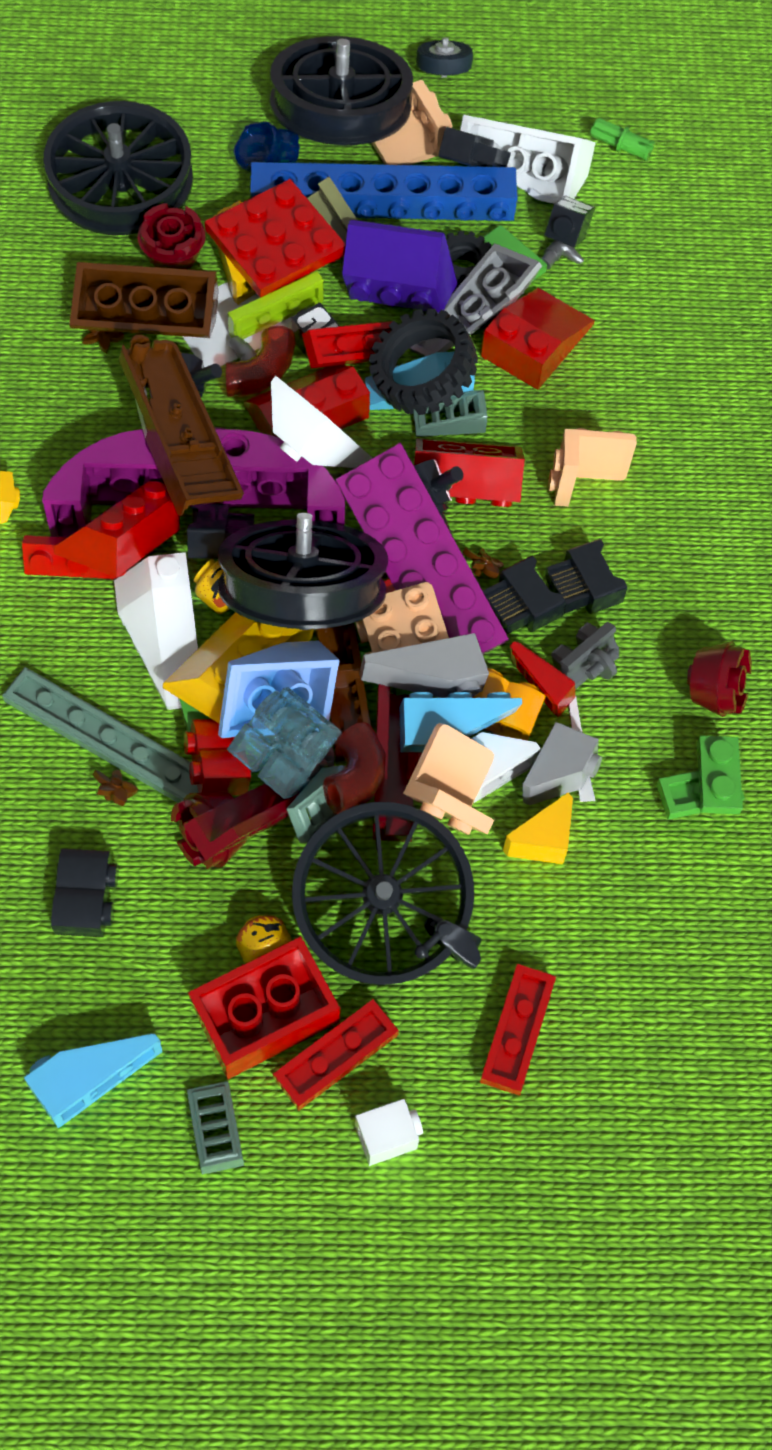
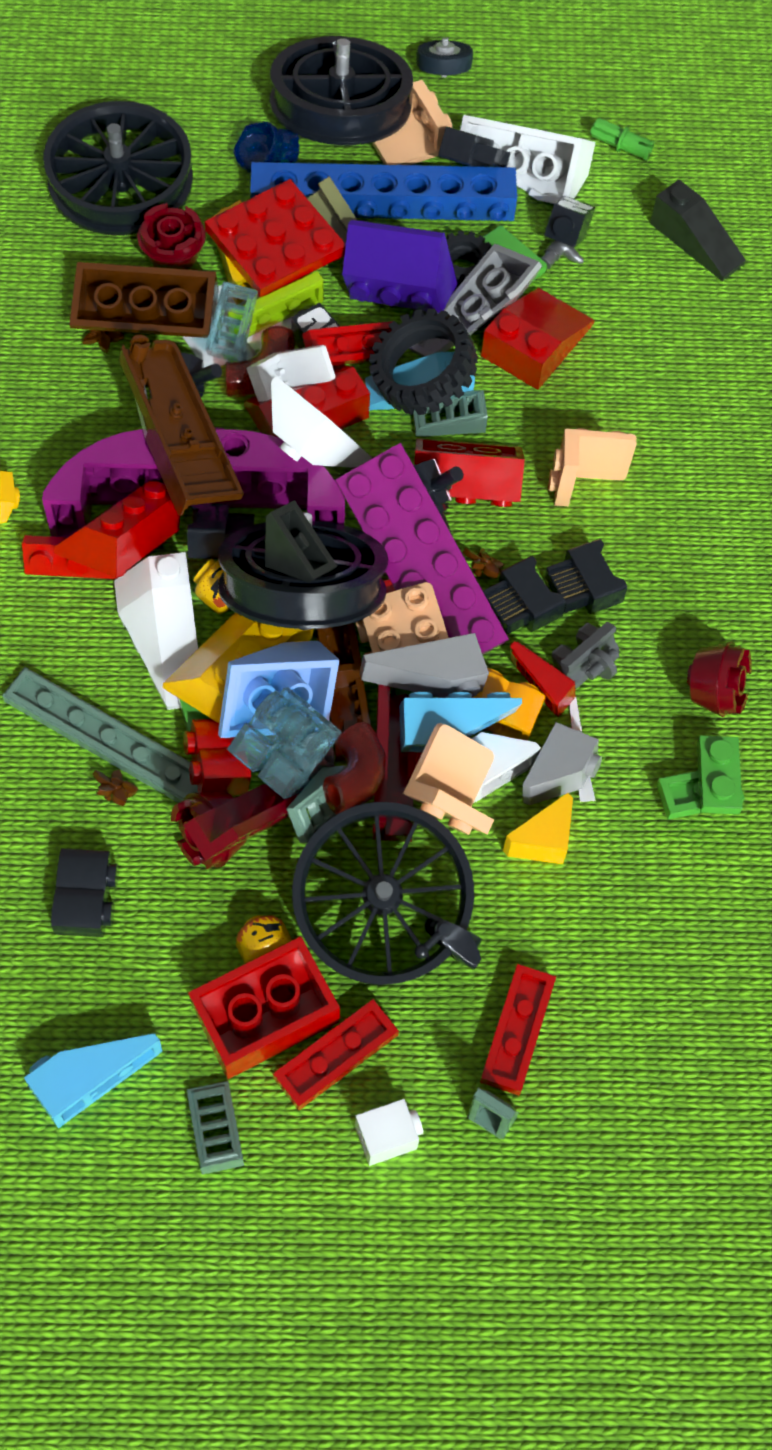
(216, 333): none -> clear light blue slope
(293, 367): none -> white bracket
(294, 545): none -> pearl dark grey slope
(492, 1113): none -> sand green slope
(694, 228): none -> pearl dark grey slope

